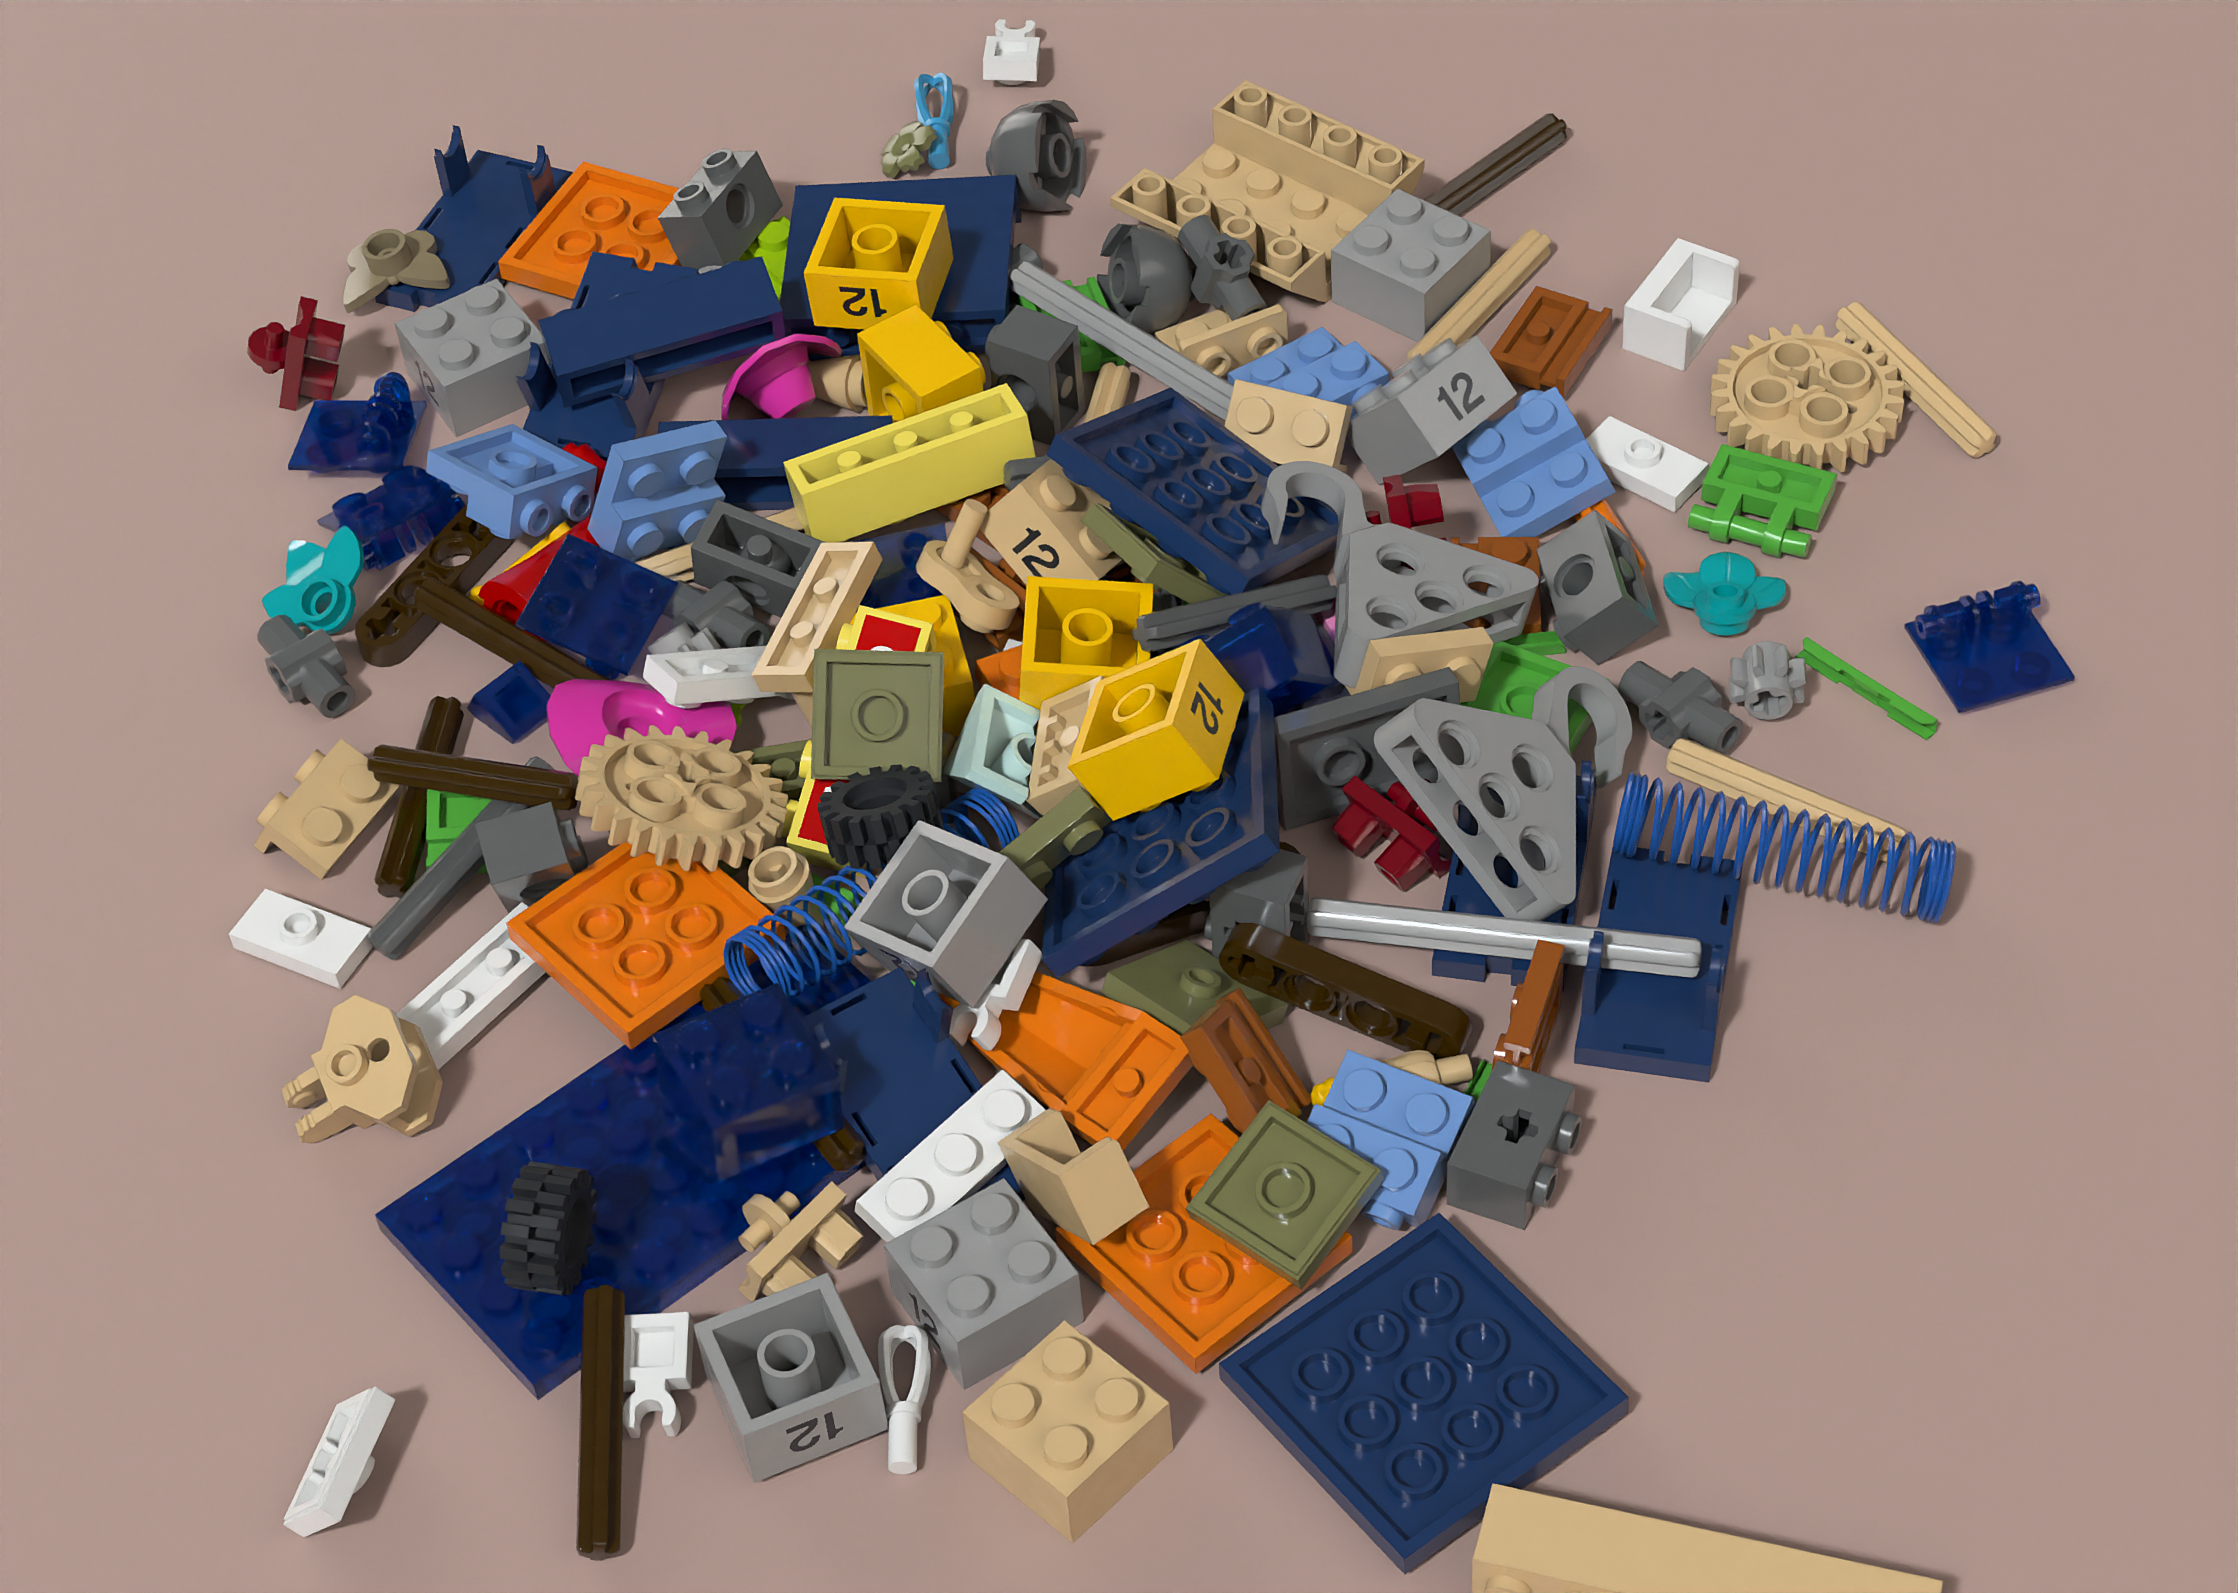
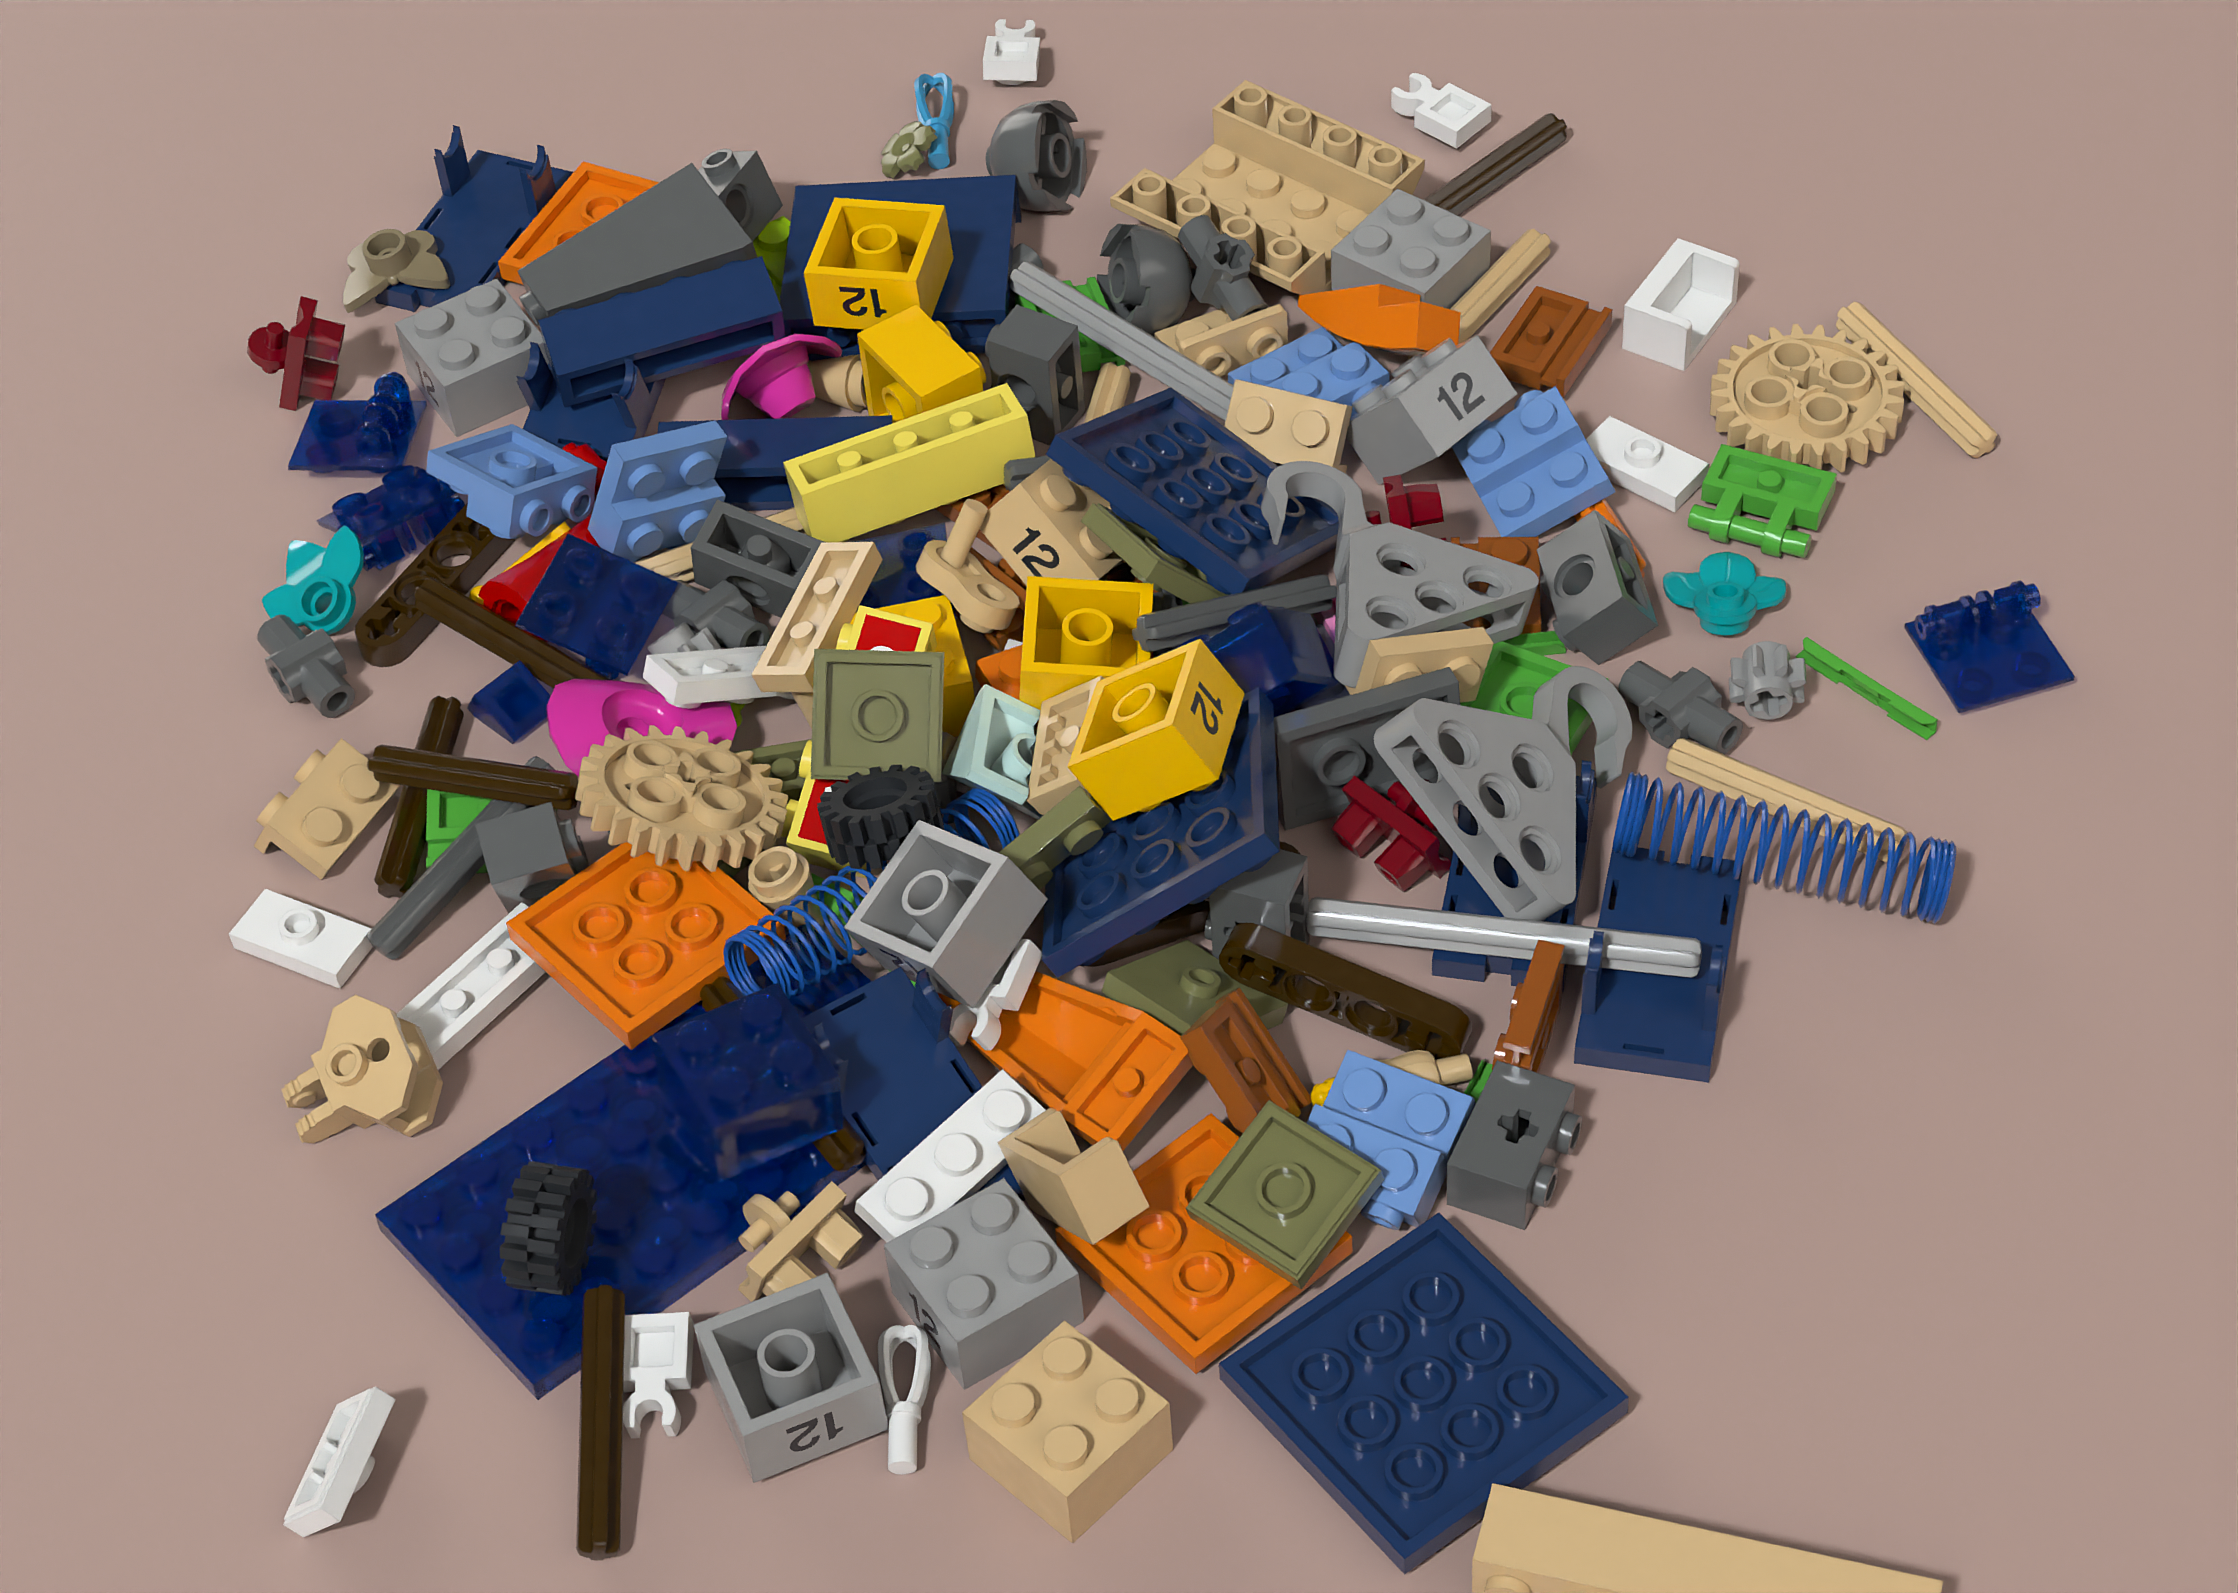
(653, 238): none -> dark grey slope
(1383, 318): none -> orange slope
(1443, 113): none -> white plate

